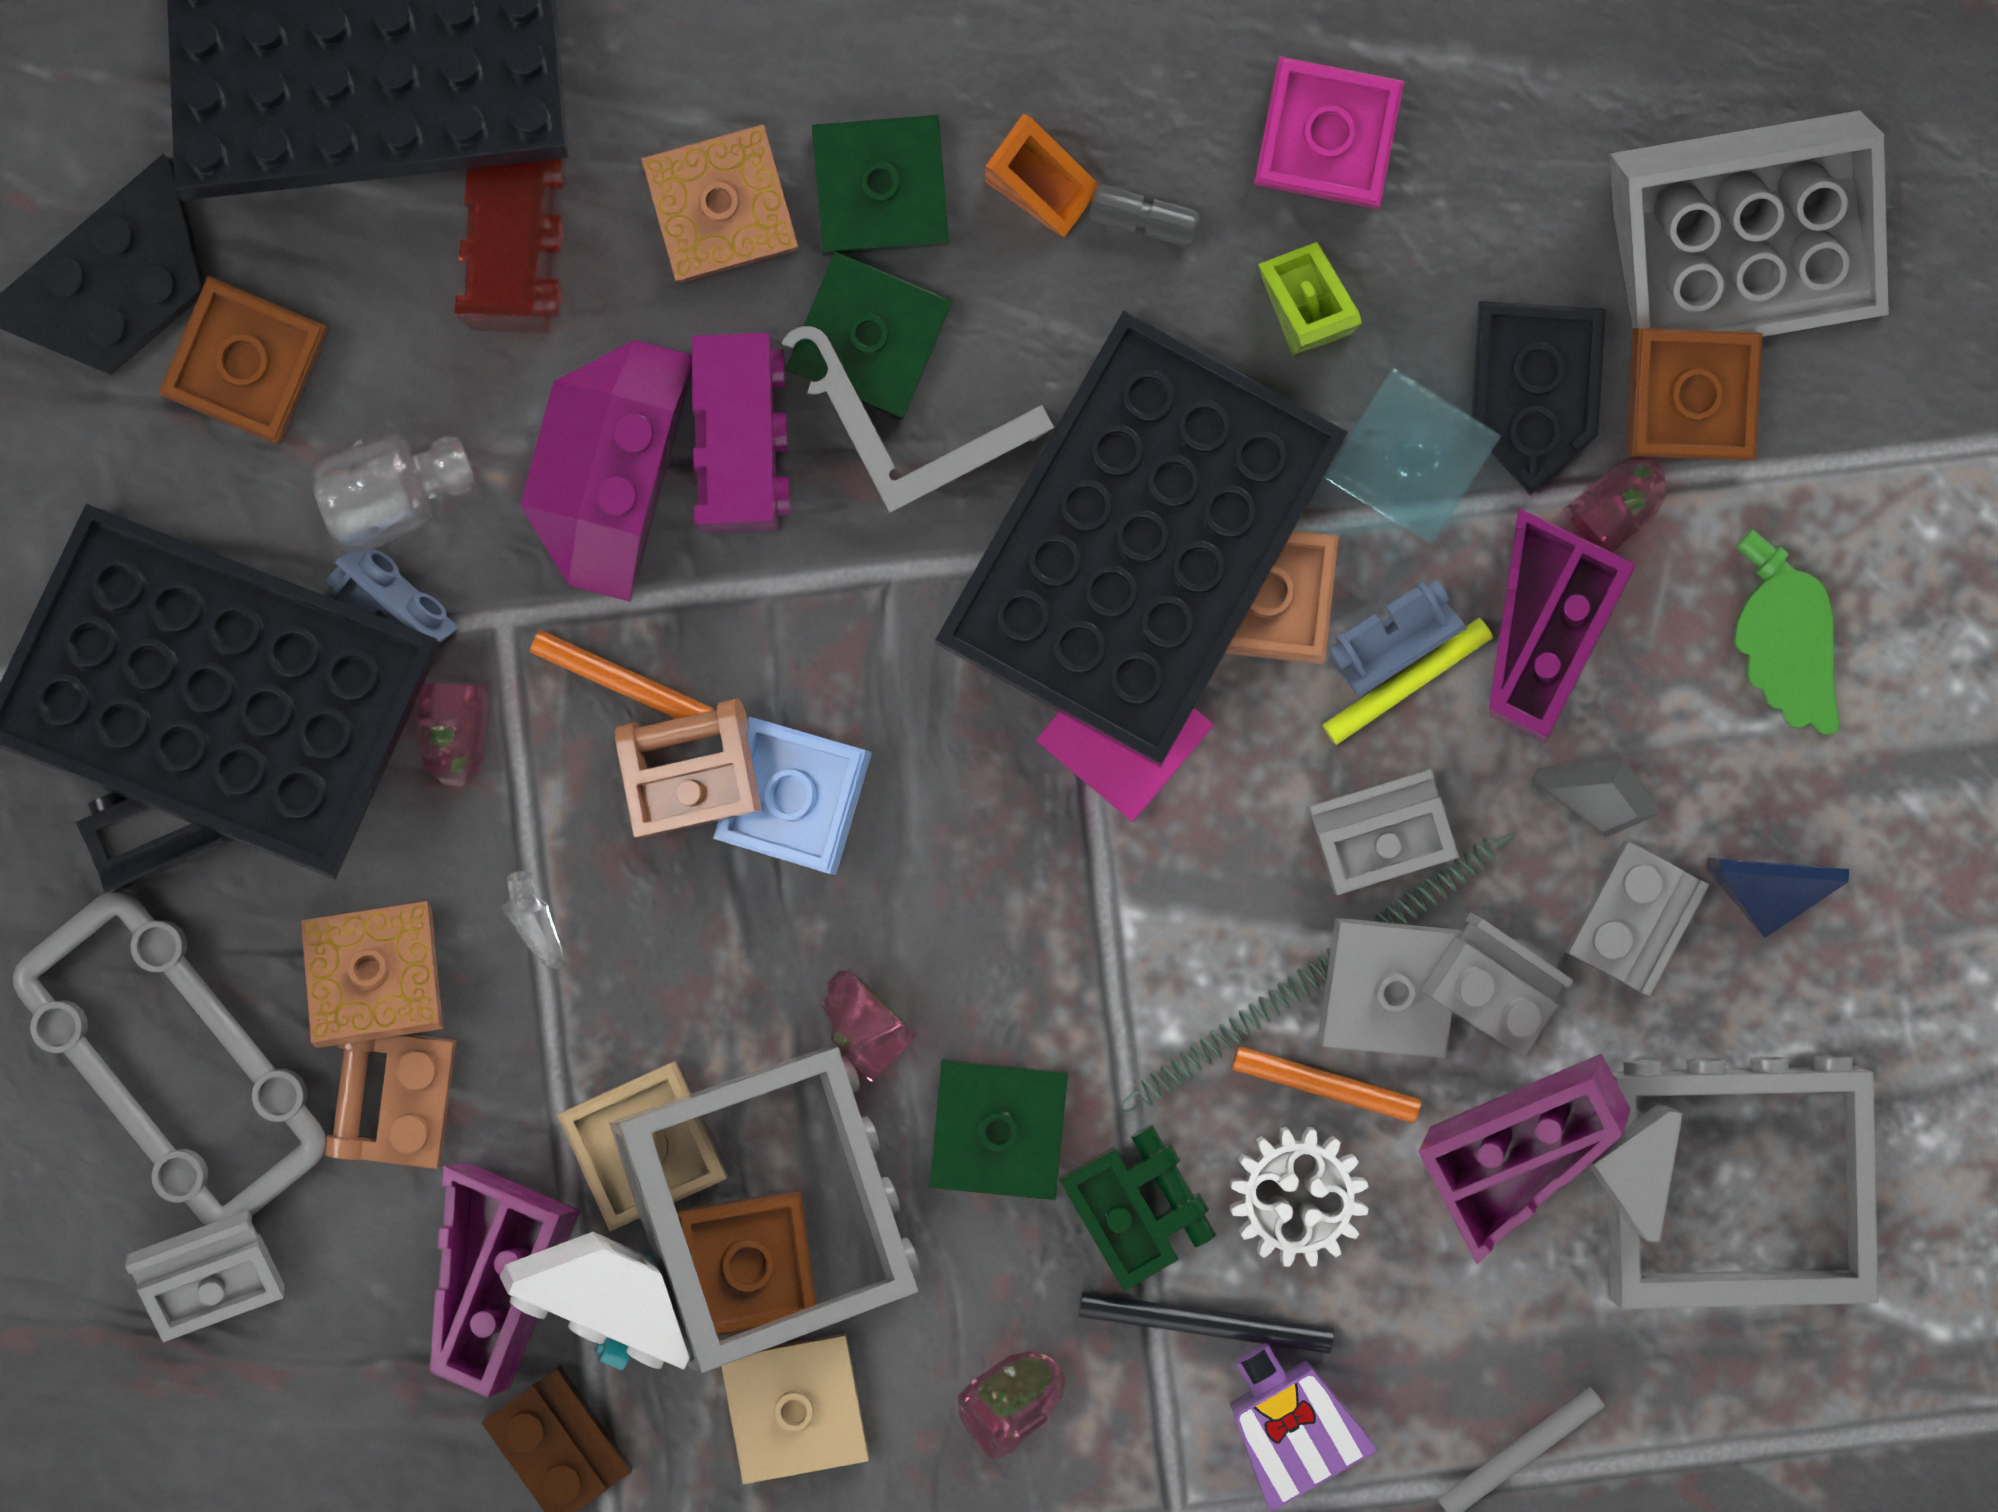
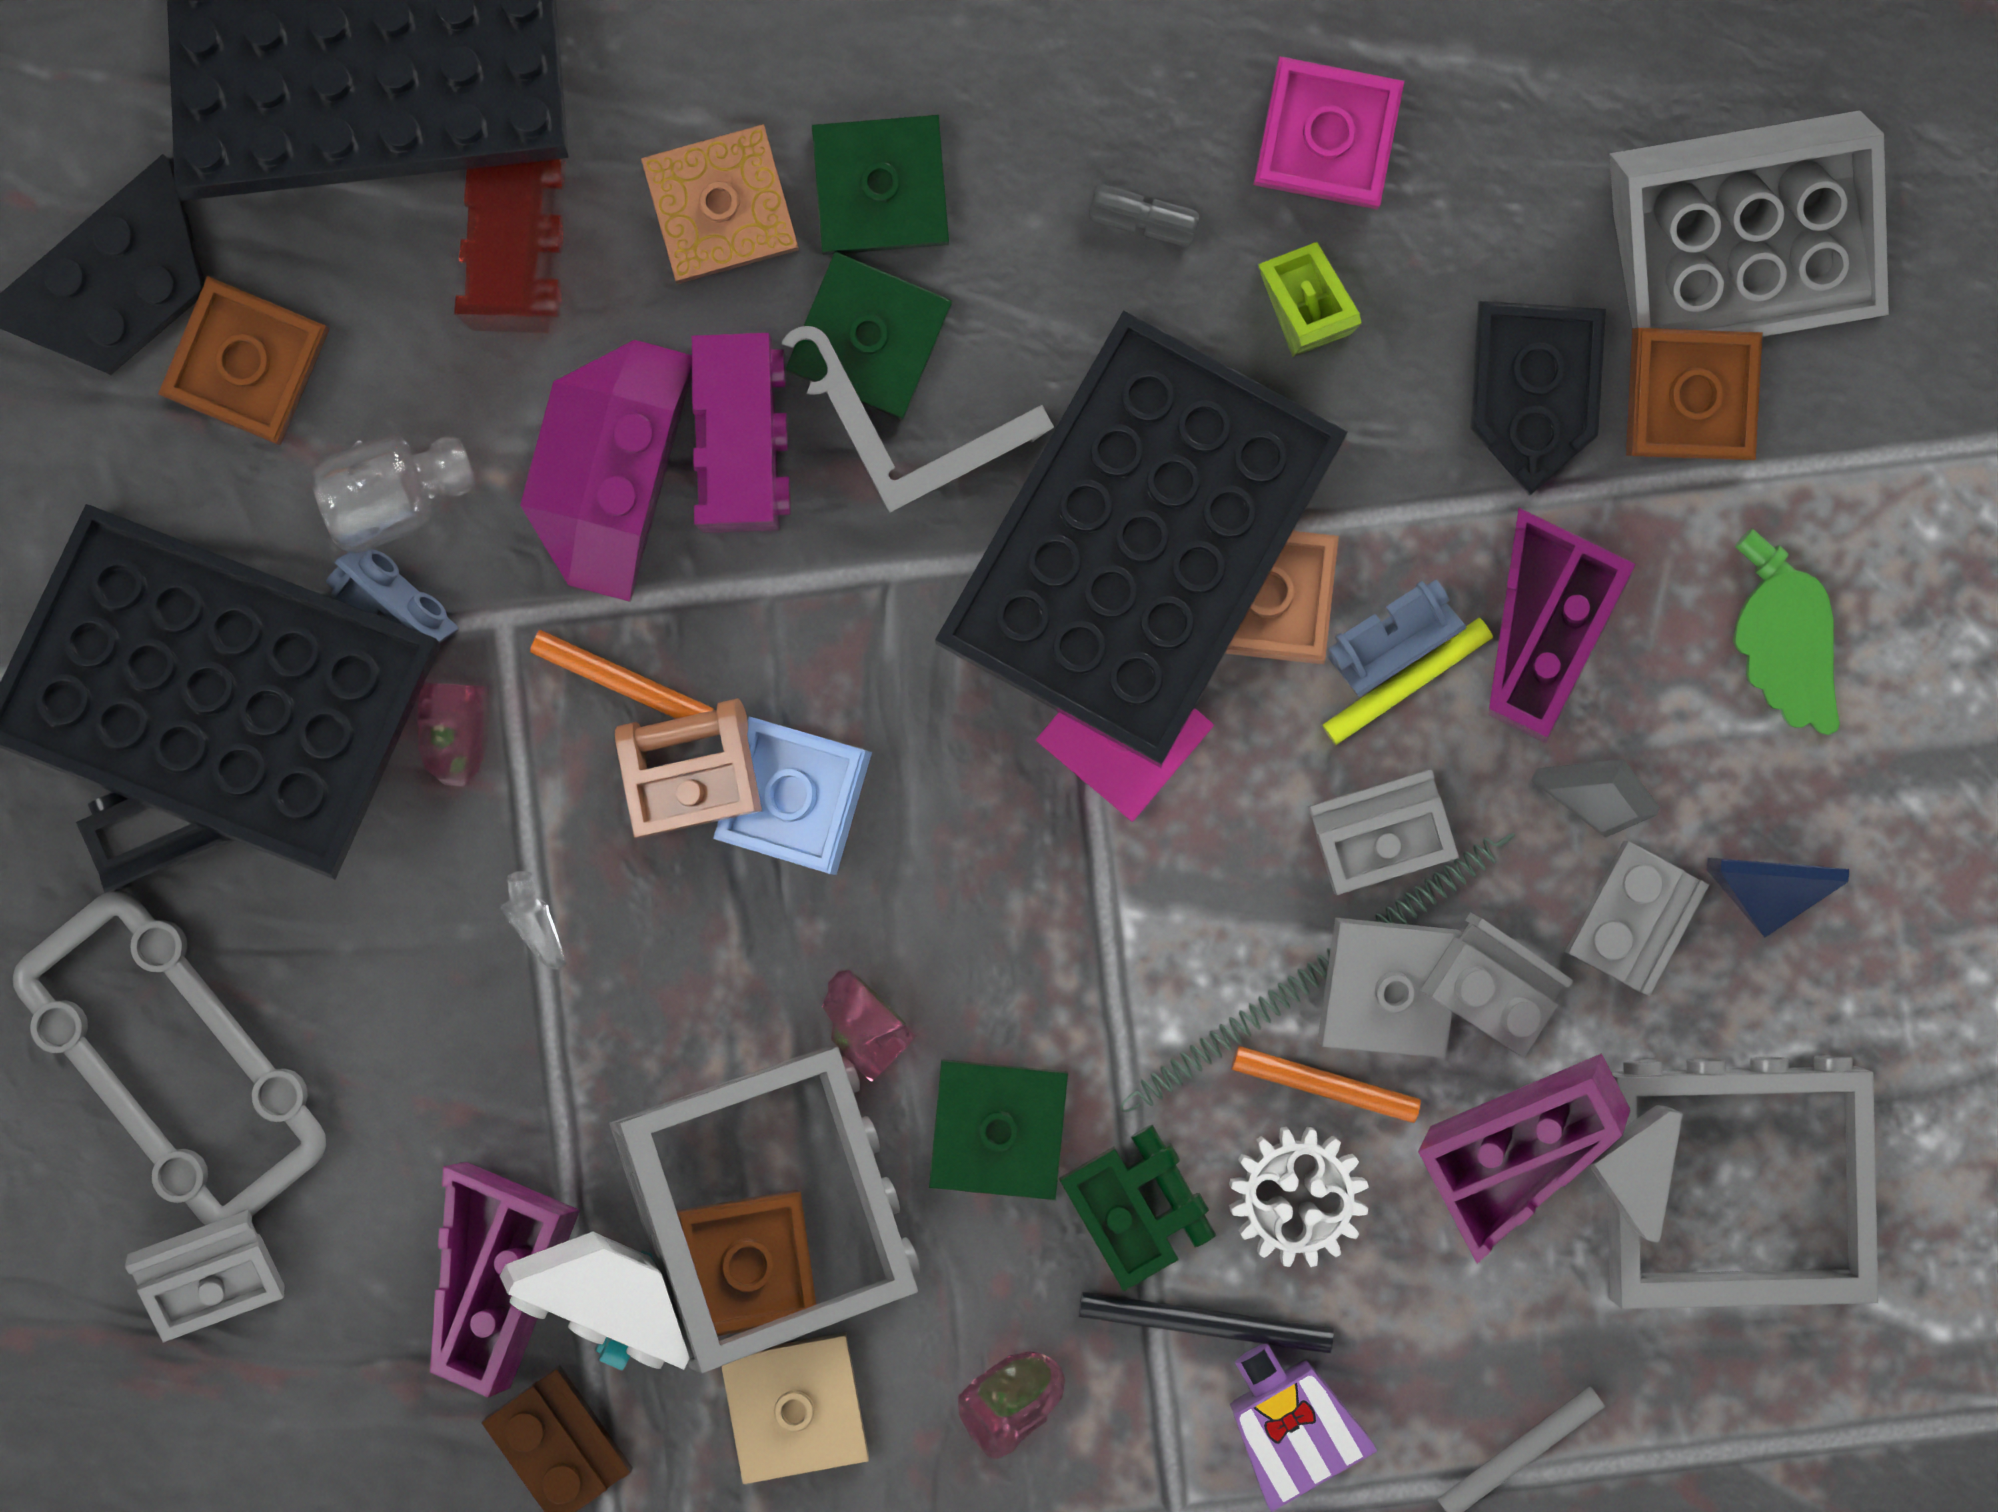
(371, 974): nougat plate -> none
(411, 1102): nougat plate -> none
(683, 1149): tan plate -> none
(1040, 177): orange slope -> none
(1412, 456): clear light blue plate -> none
(1618, 502): clear pink rock -> none

